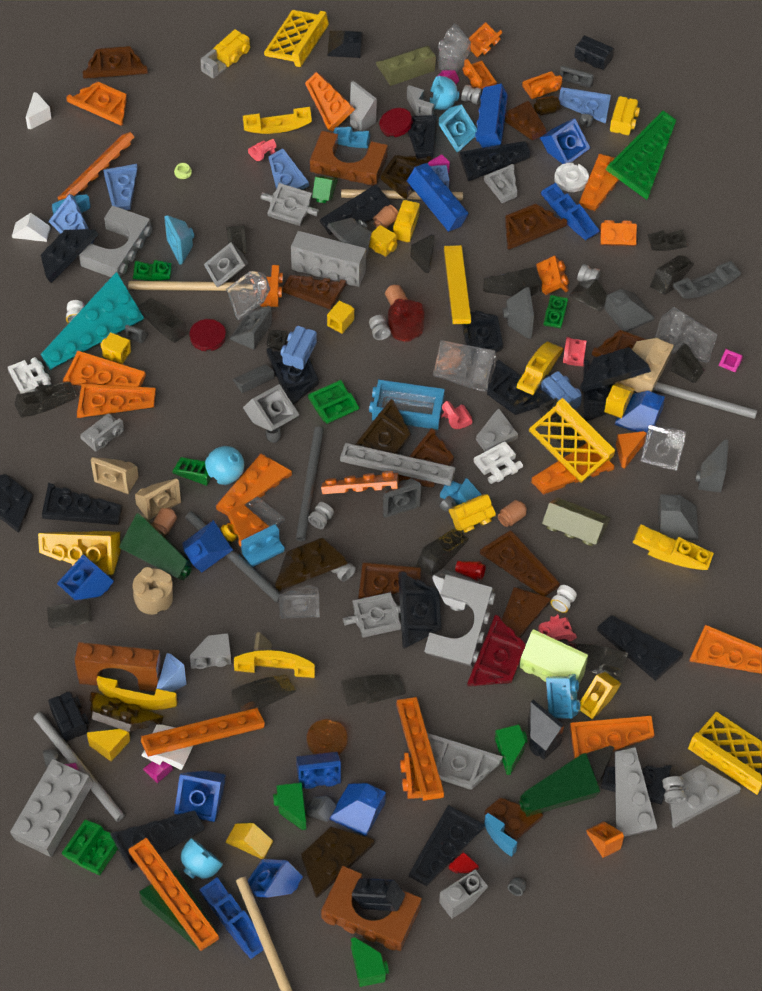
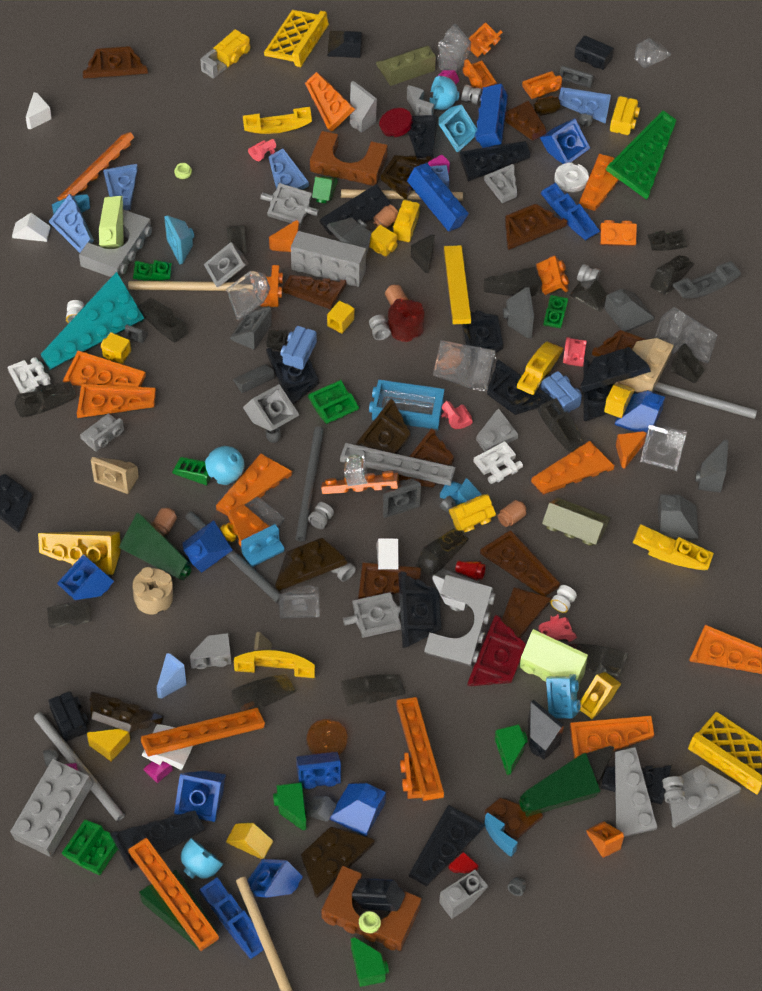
(65, 250): black wing -> none
(70, 506): black wing -> none
(93, 658): dark orange arch -> none
(101, 101): orange wing -> none
(111, 223): none -> yellowish green slope
(158, 496): tan slope -> none
(160, 701): yellow slope -> none
(207, 335): dark red tile -> none
(284, 238): none -> orange slope
(354, 139): dark azure slope -> none
(355, 470): none -> clear slope
(369, 922): none -> yellowish green plate
(387, 553): none -> white slope
(462, 763): light grey wing -> none
(586, 433): yellow fence -> none
(644, 650): black wing -> none
(650, 52): none -> clear slope
(730, 360): dark pink slope -> none

